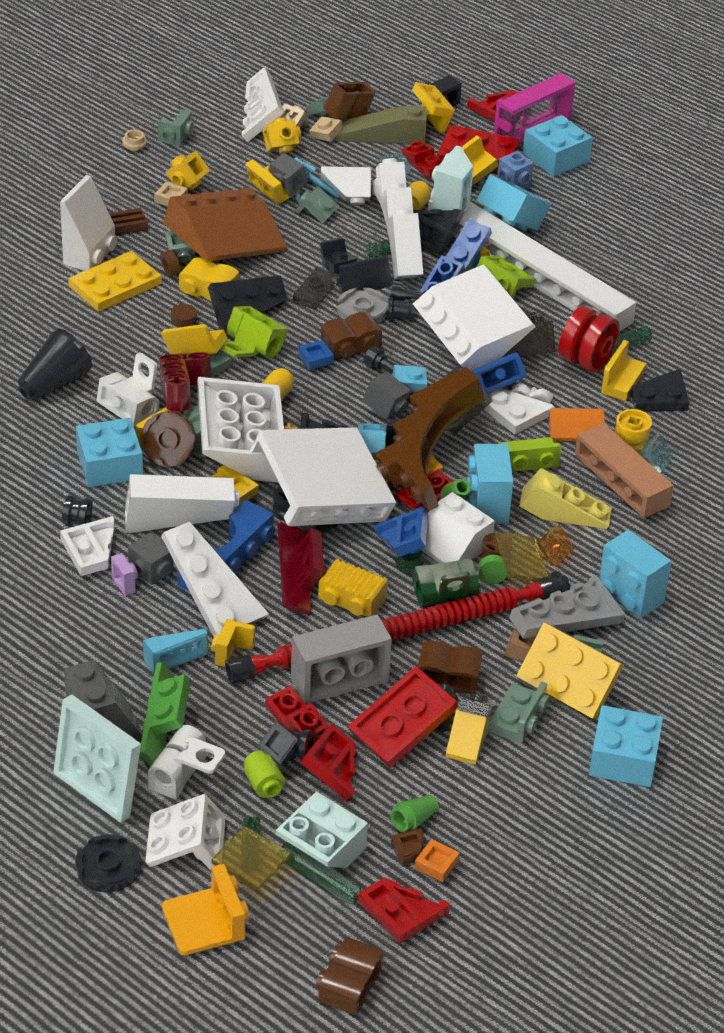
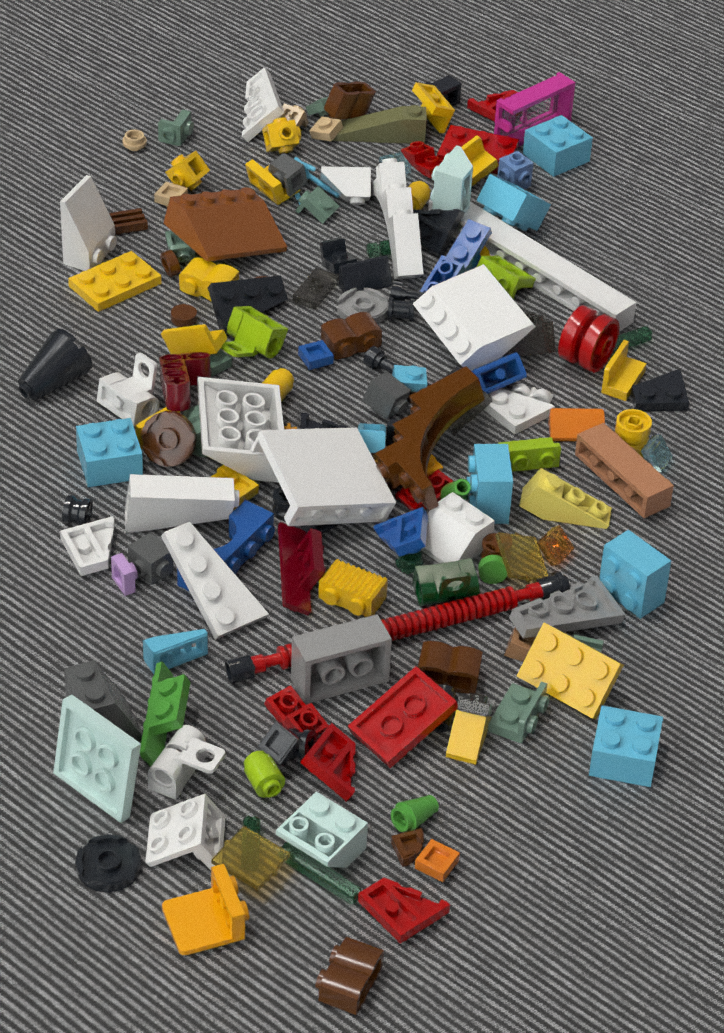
(232, 635): yellow bracket -> none

